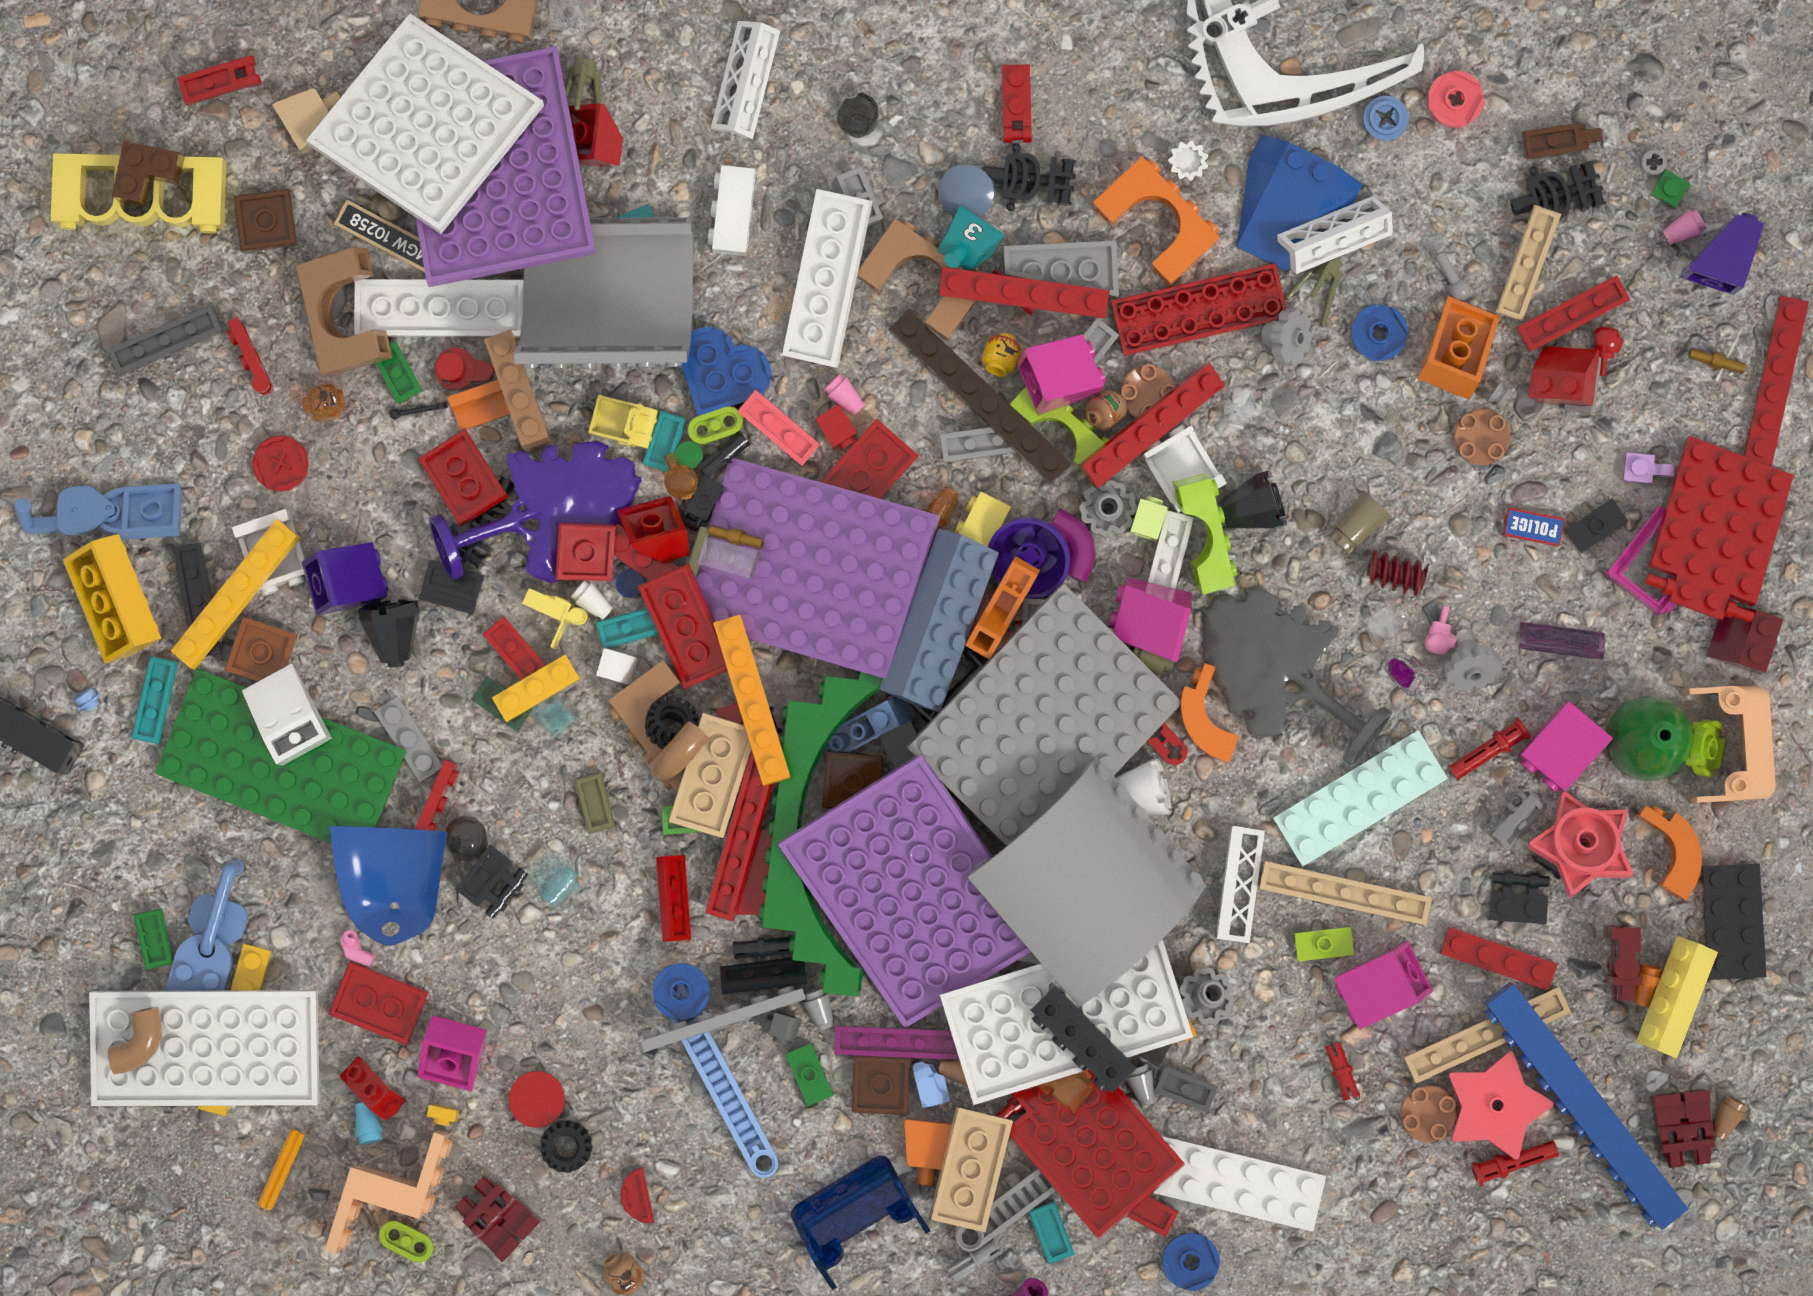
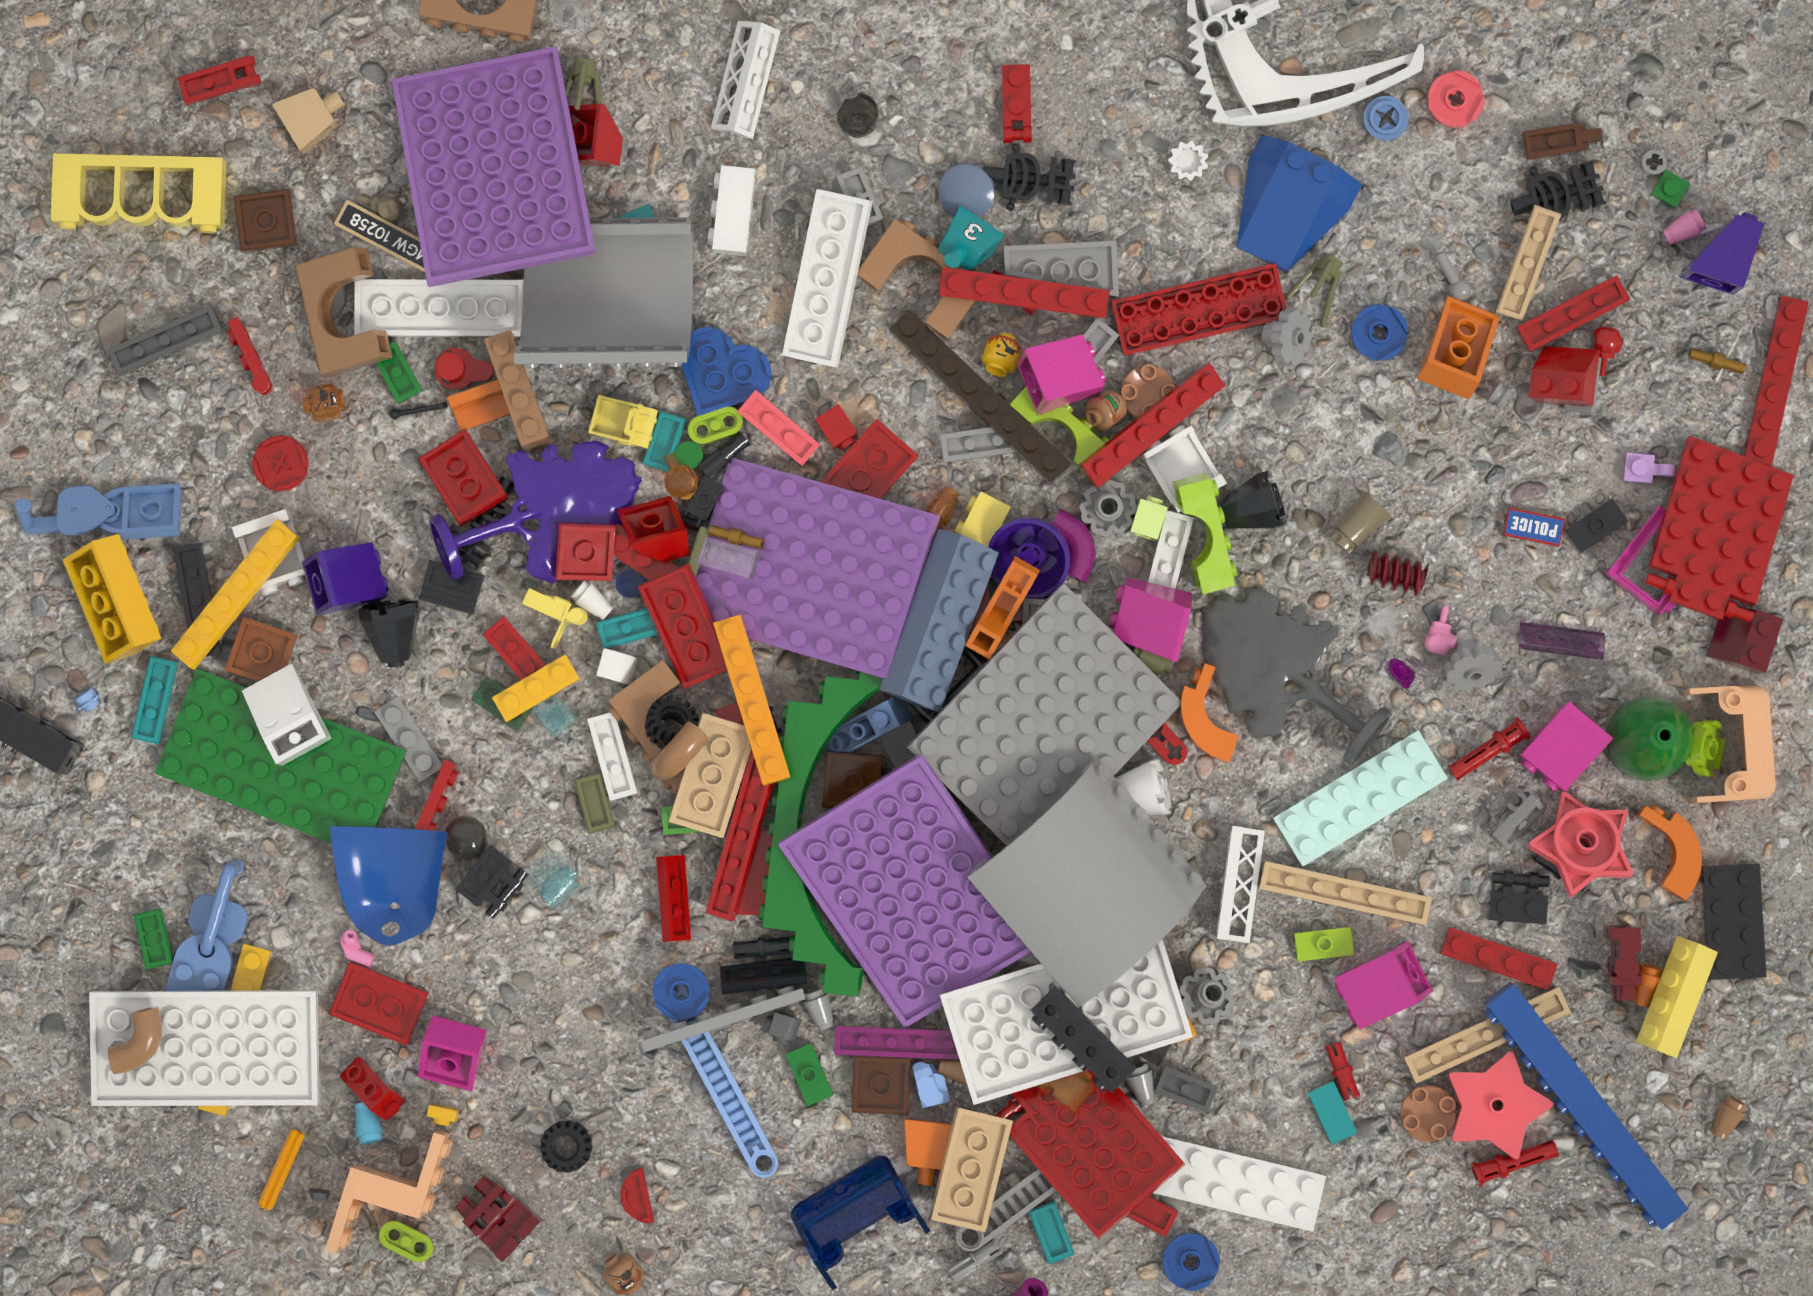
(139, 166): reddish brown brick -> none
(425, 123): white plate -> none
(537, 1099): red tile -> none
(612, 756): none -> white plate
(844, 394): bright pink cone -> none
(1145, 183): orange arch -> none
(1239, 407): clear brick -> none
(1332, 1112): none -> teal tile
(1341, 236): white fence -> none
(1482, 436): nougat dish -> none
(1683, 1135): dark red hips -> none

